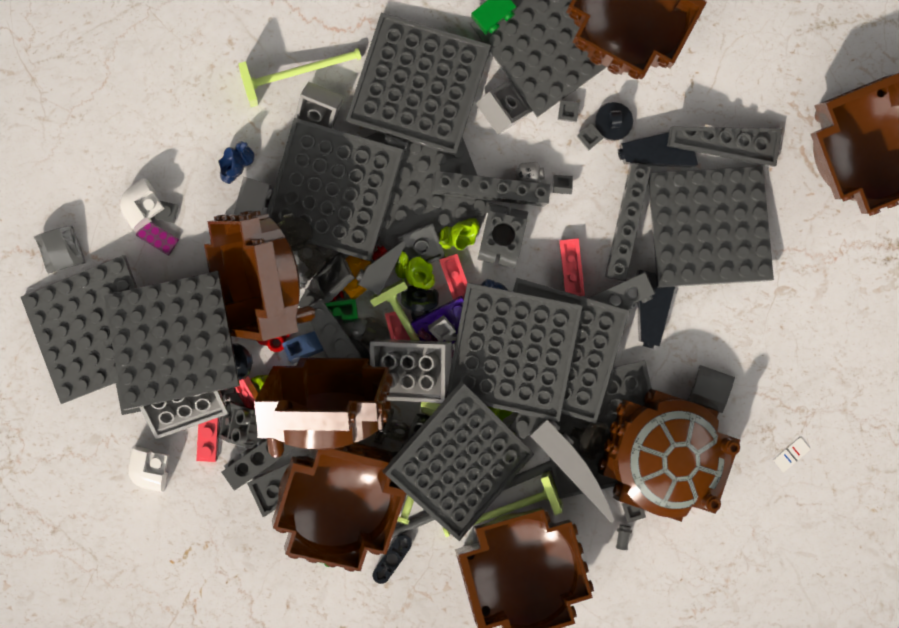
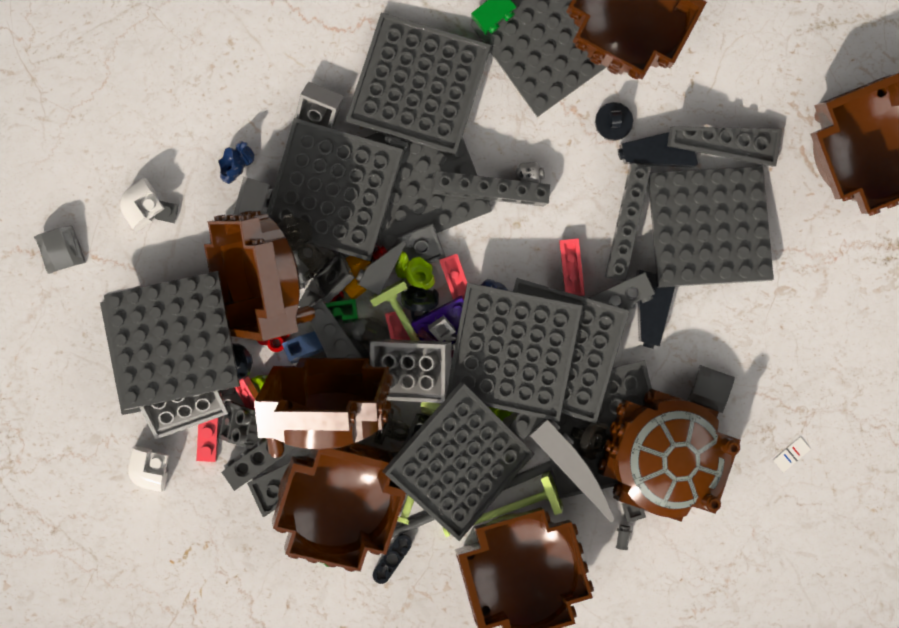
(75, 330): dark grey plate -> none
(158, 238): magenta tile -> none
(252, 83): yellowish green tile -> none
(460, 235): lime hair -> none
(489, 248): dark grey piece -> none
(503, 107): light grey slope -> none
(562, 184): dark grey plate -> none
(568, 111): dark grey plate -> none
(590, 136): dark grey plate -> none

